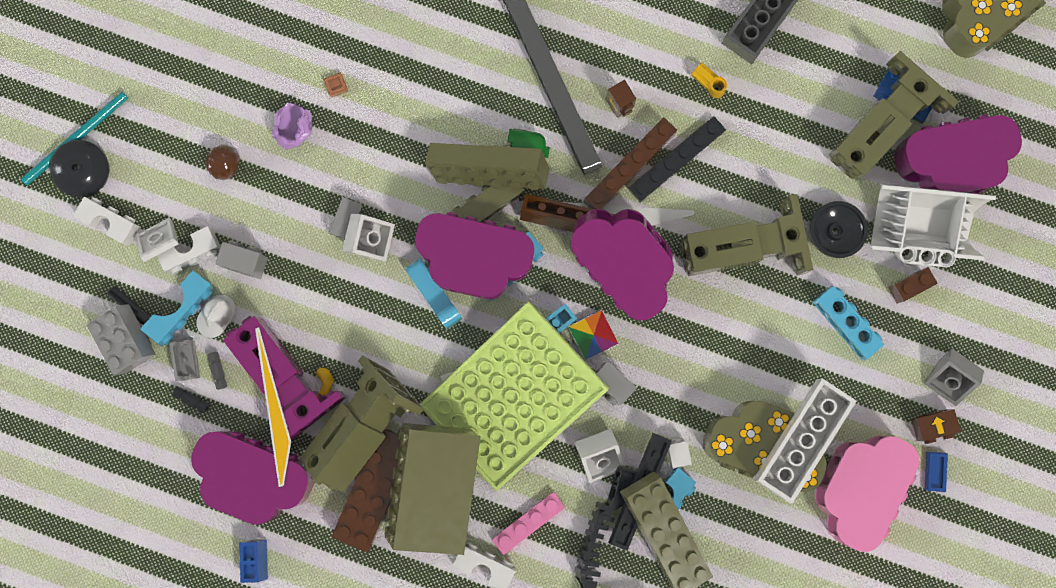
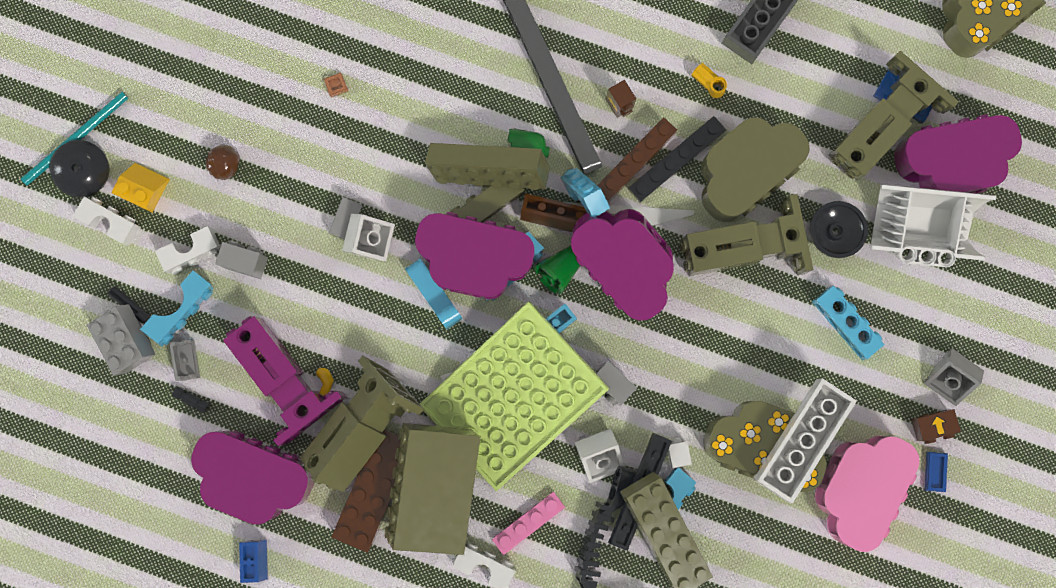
(140, 187): none -> yellow slope
(156, 239): white tile -> none
(216, 316): white piece -> none
(217, 370): dark grey axle -> none
(279, 431): yellow sticker -> none
(291, 126): lavender hair -> none
(558, 270): none -> green cone
(585, 190): none -> medium azure arch
(593, 335): tile -> none
(749, 165): none -> olive brick
(912, 285): reddish brown brick -> none

